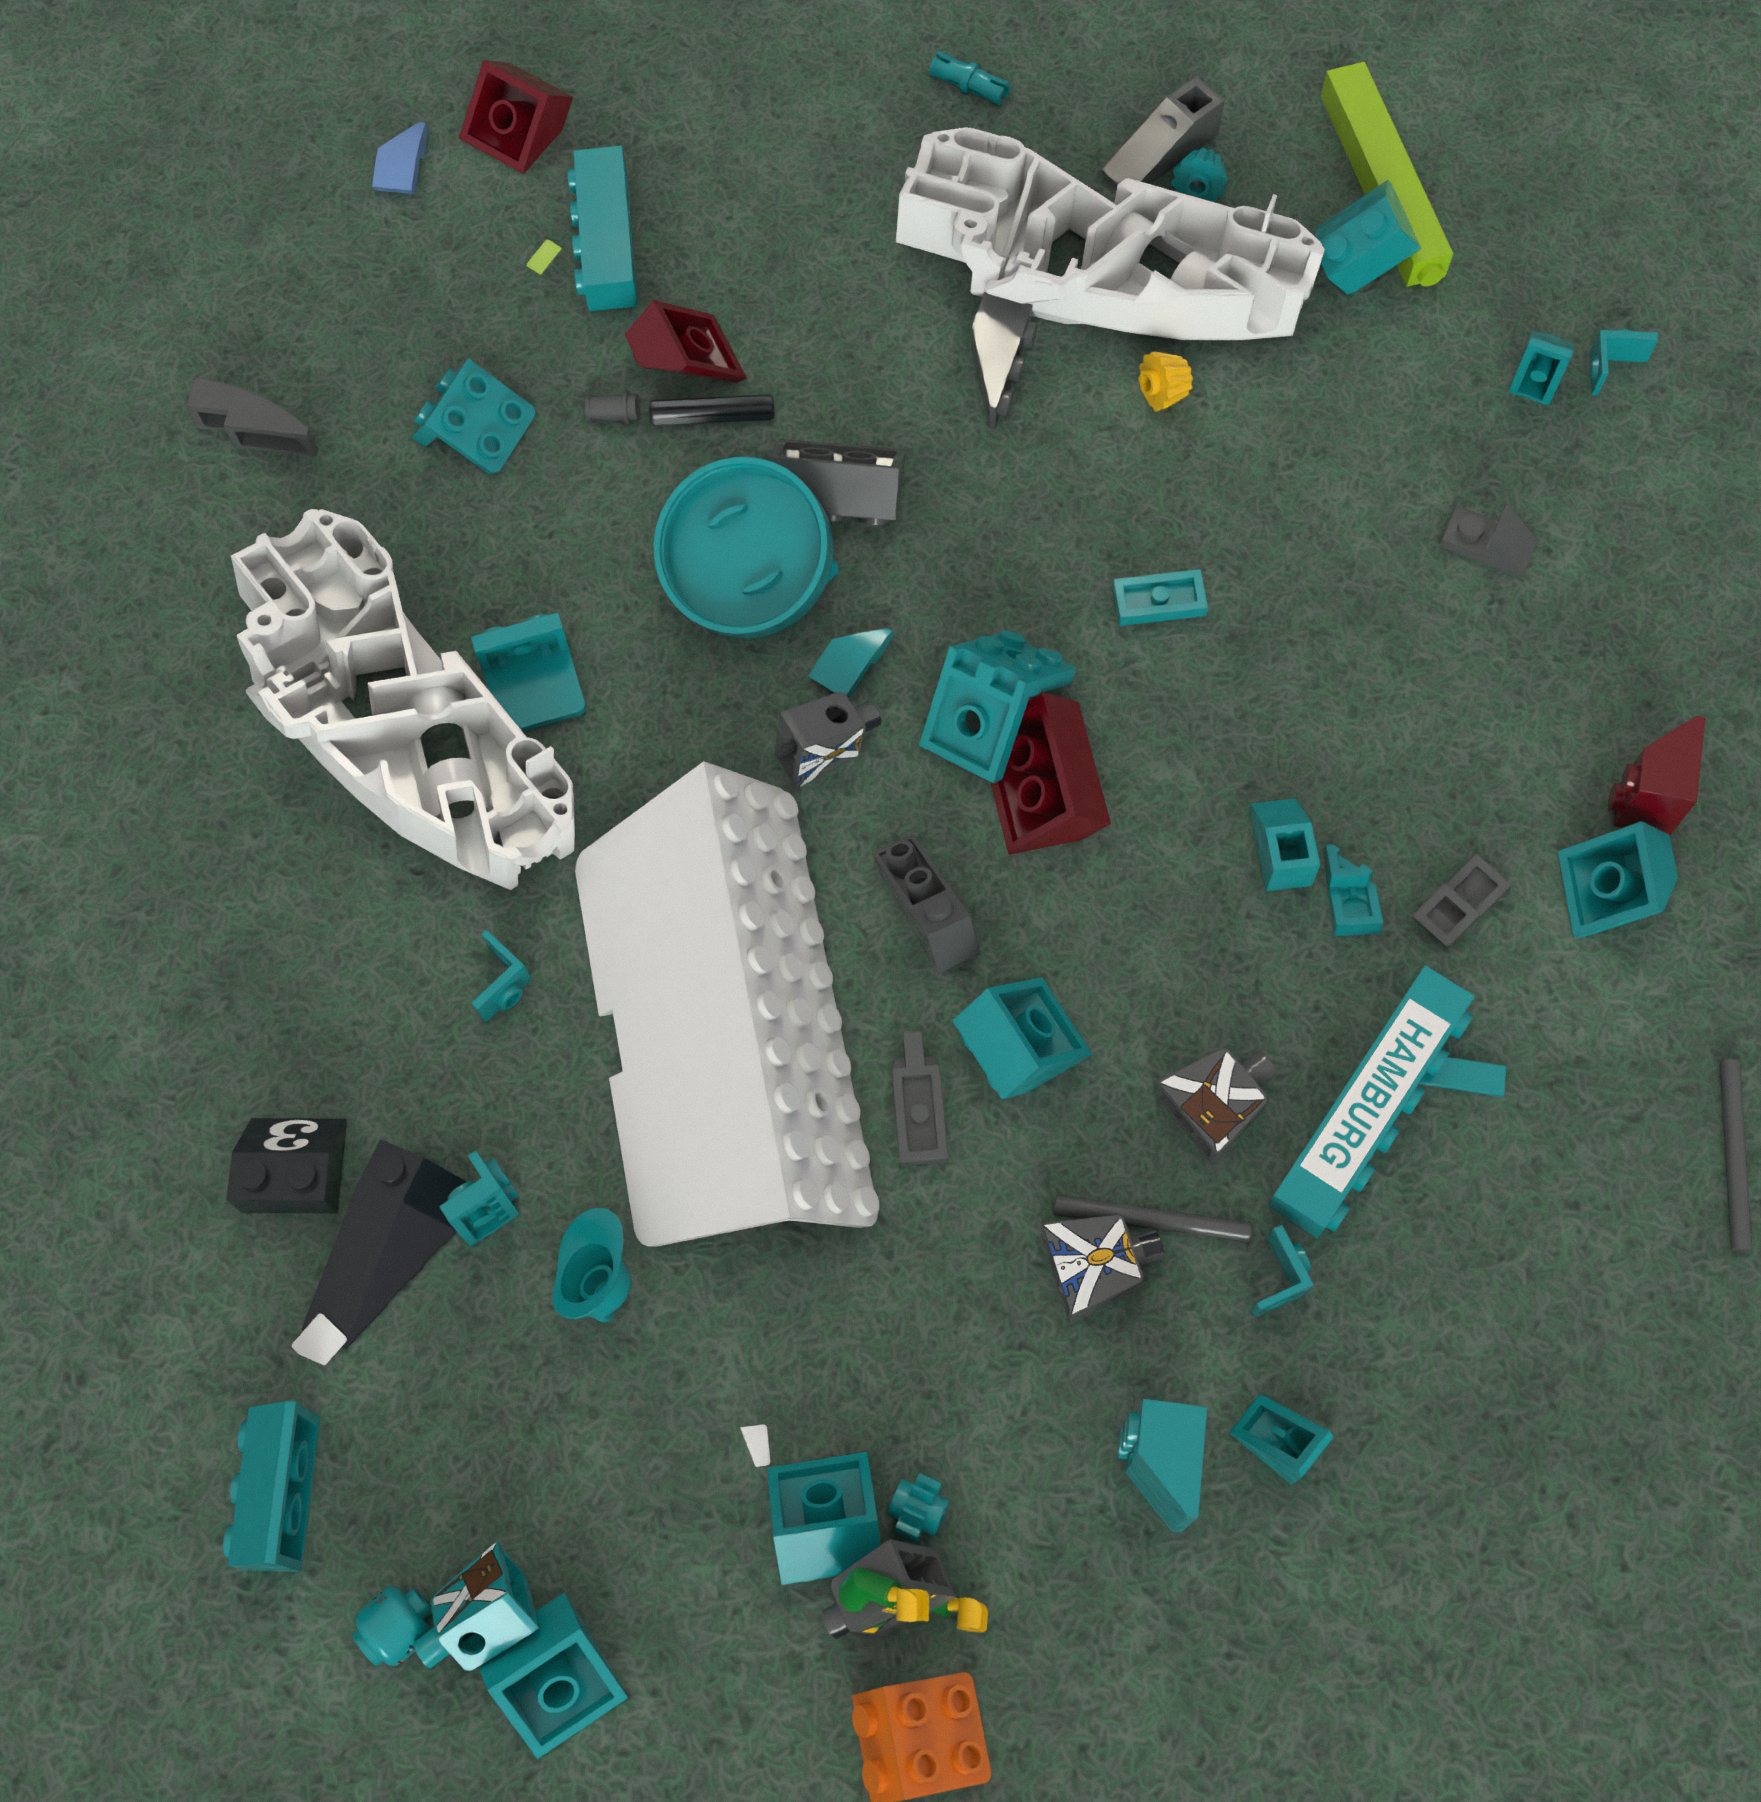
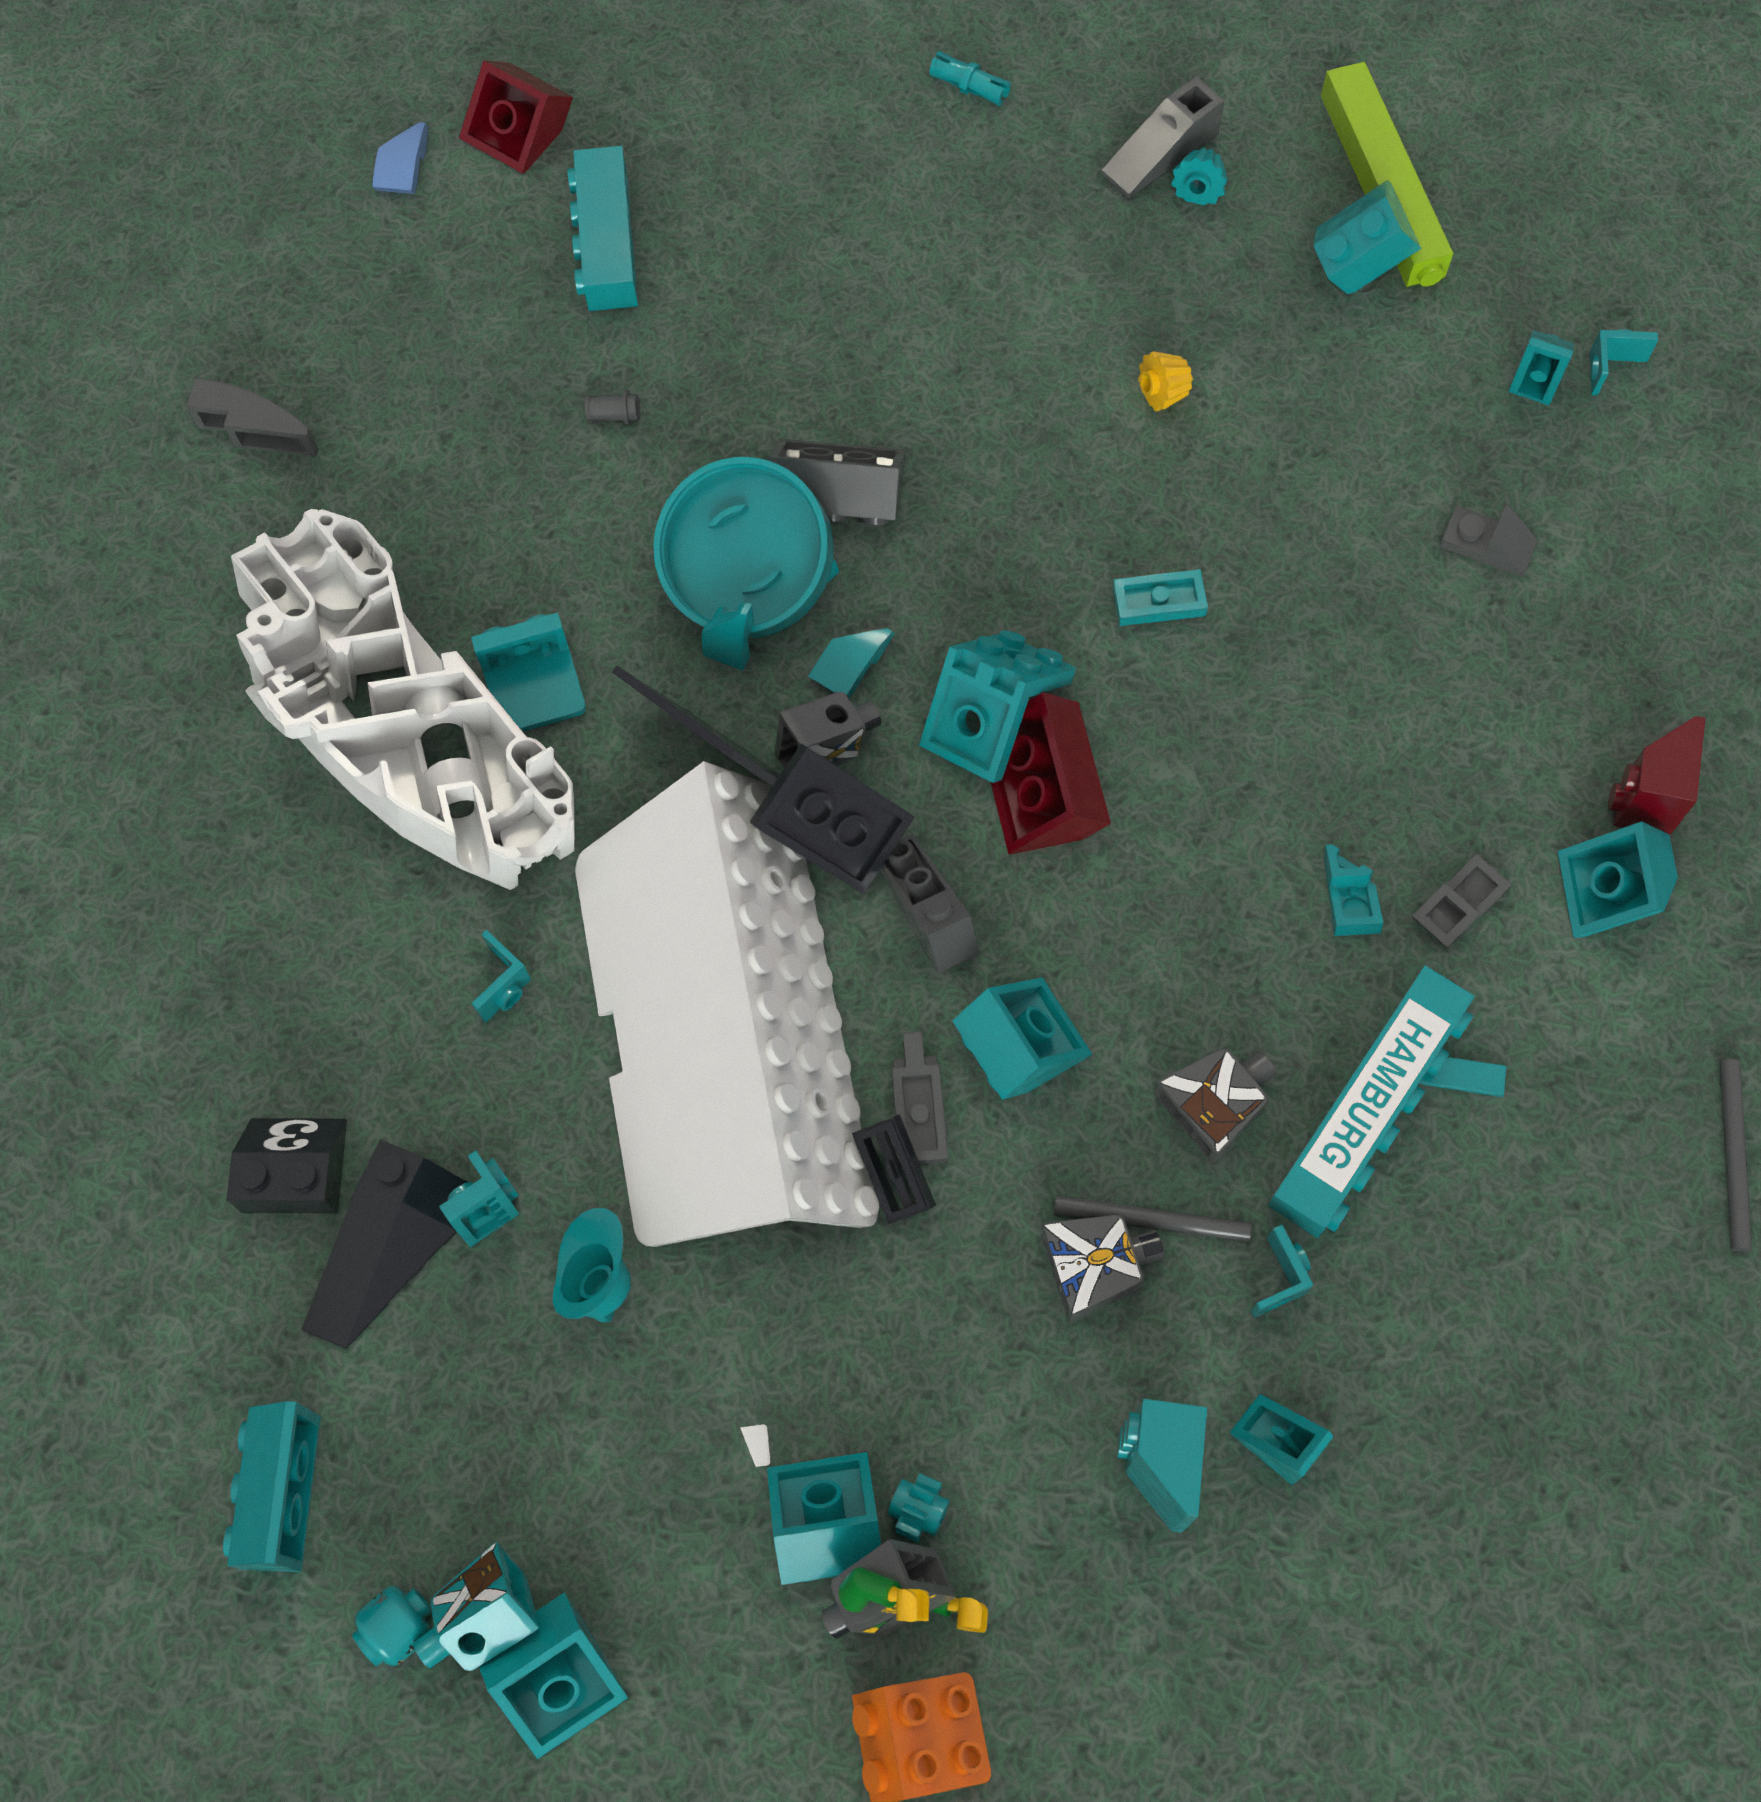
(319, 1340): white sticker -> none
(475, 417): teal bracket -> none
(543, 256): lime sticker -> none
(683, 343): dark red slope -> none
(711, 409): black axle -> none
(727, 636): none -> teal slope
(811, 804): none -> black piece
(909, 1163): none -> black tile
(998, 340): dark grey slope -> none
(1005, 205): white piece -> none
(1284, 844): teal slope -> none

